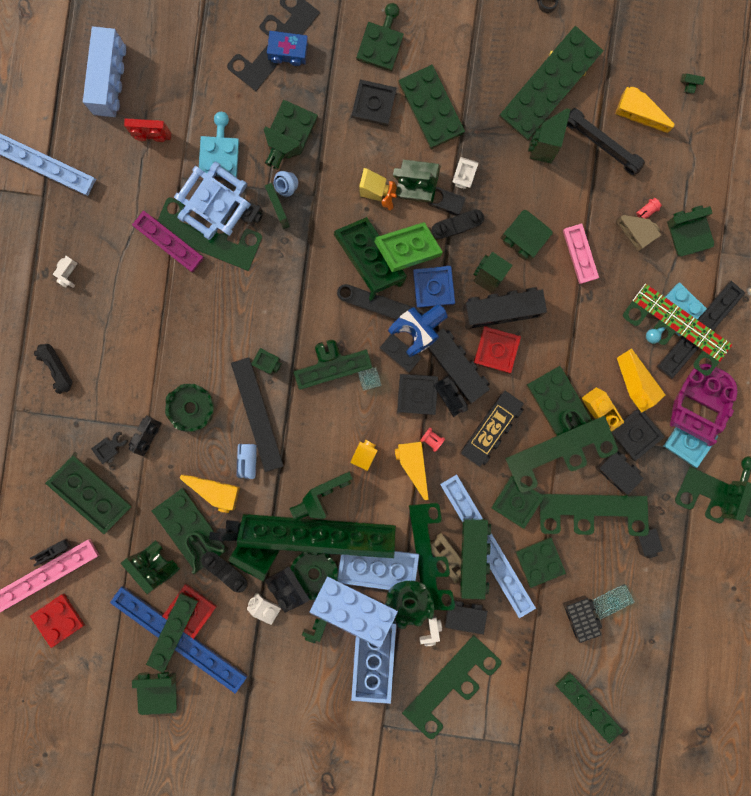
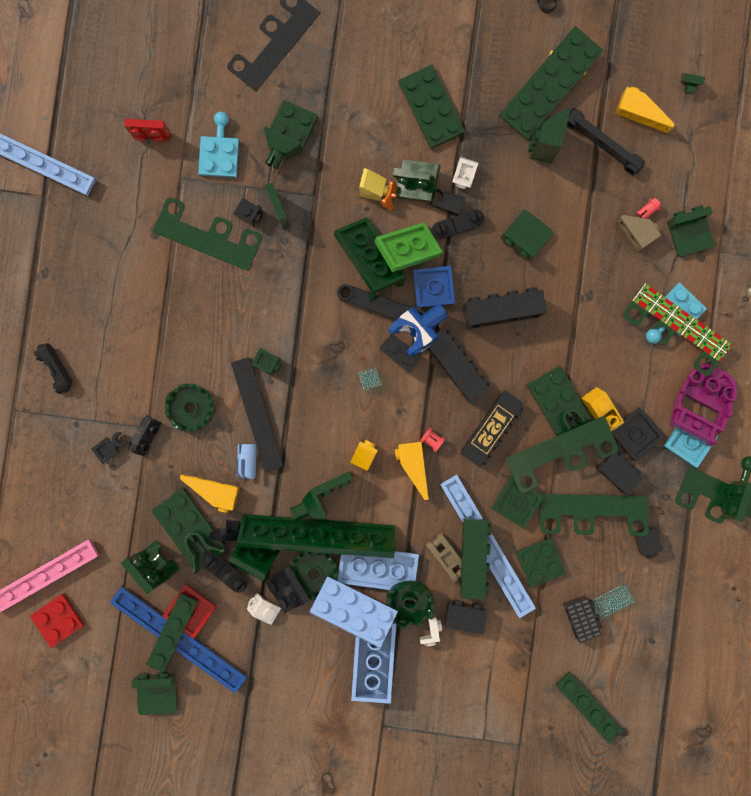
(51, 552): black piece -> none
(64, 269): white bracket -> none
(88, 494): dark green plate -> none
(104, 72): light blue brick -> none
(167, 241): magenta plate -> none
(212, 201): light blue brick -> none
(285, 183): light blue cone -> none
(287, 48): blue brick -> none
(319, 626): dark green bracket -> none
(331, 365): dark green plate -> none
(374, 102): black plate -> none
(380, 43): dark green plate -> none
(417, 394): black plate -> none
(426, 562): dark green piece -> none
(449, 678): dark green piece -> none
(450, 396): black hinge -> none
(491, 272): dark green brick -> none
(497, 349): red plate -> none
(580, 253): bright pink plate -> none
(639, 382): yellow slope -> none
(712, 317): black tile -> none

